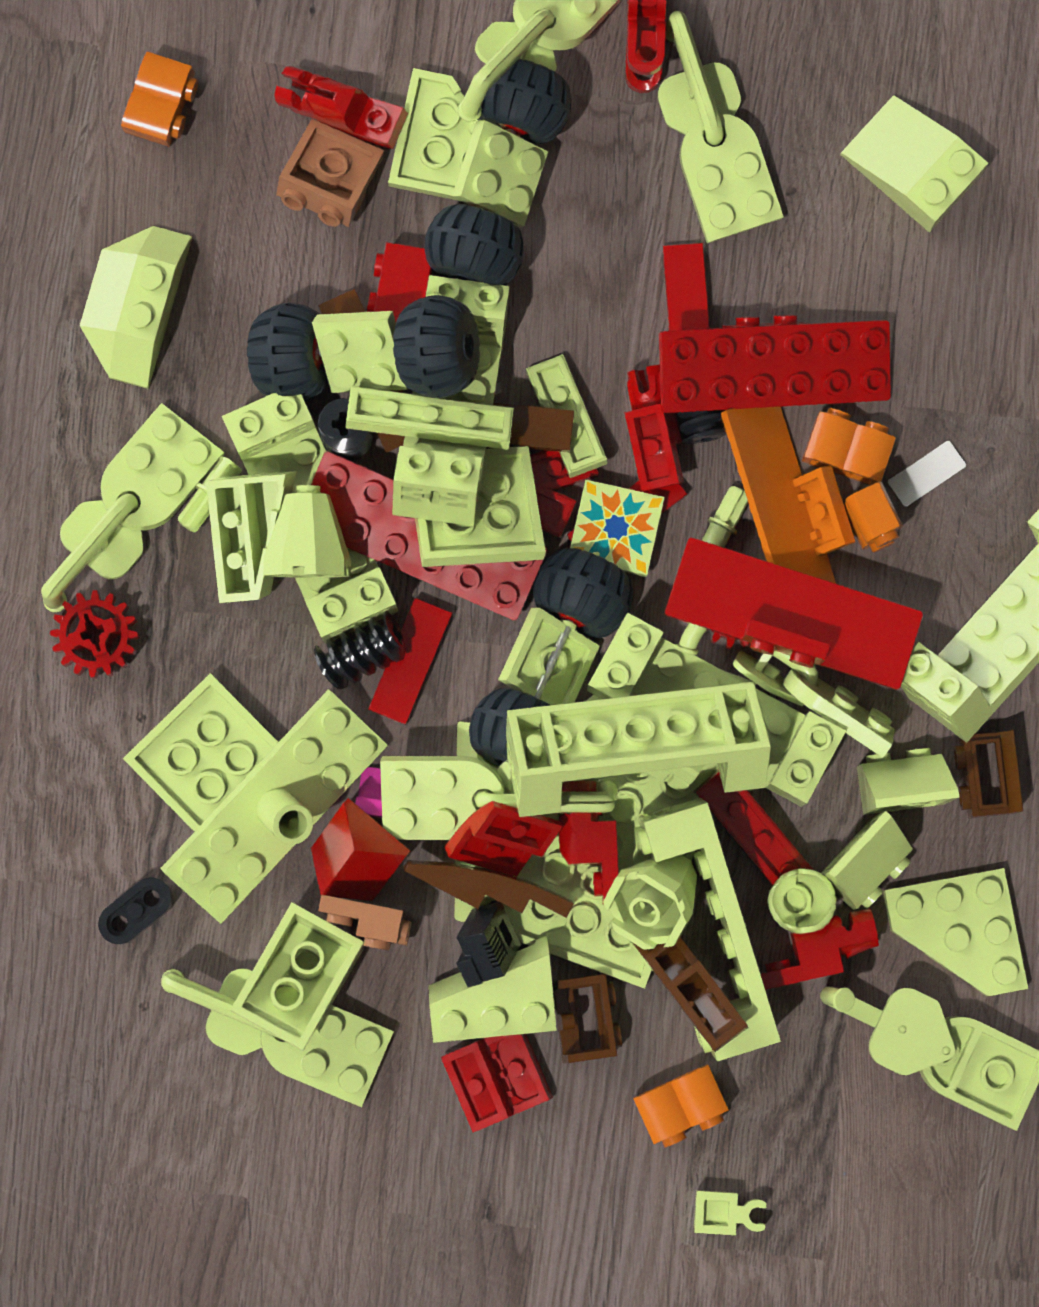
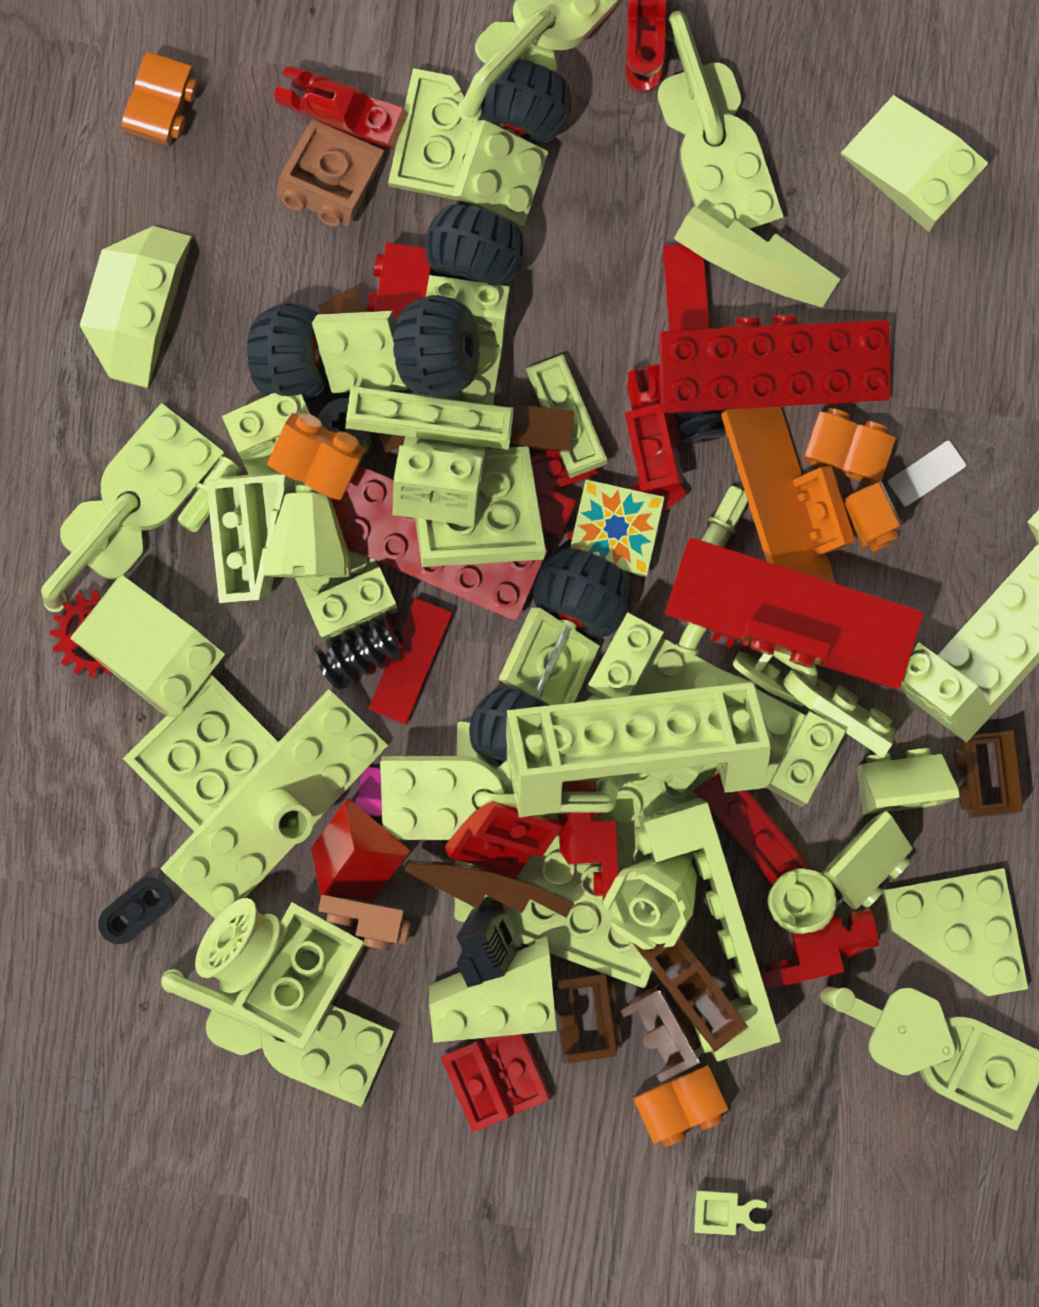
(147, 647): none -> yellowish green slope
(237, 945): none -> yellowish green wheel
(316, 456): none -> orange brick
(666, 1030): none -> window
(769, 264): none -> yellowish green slope

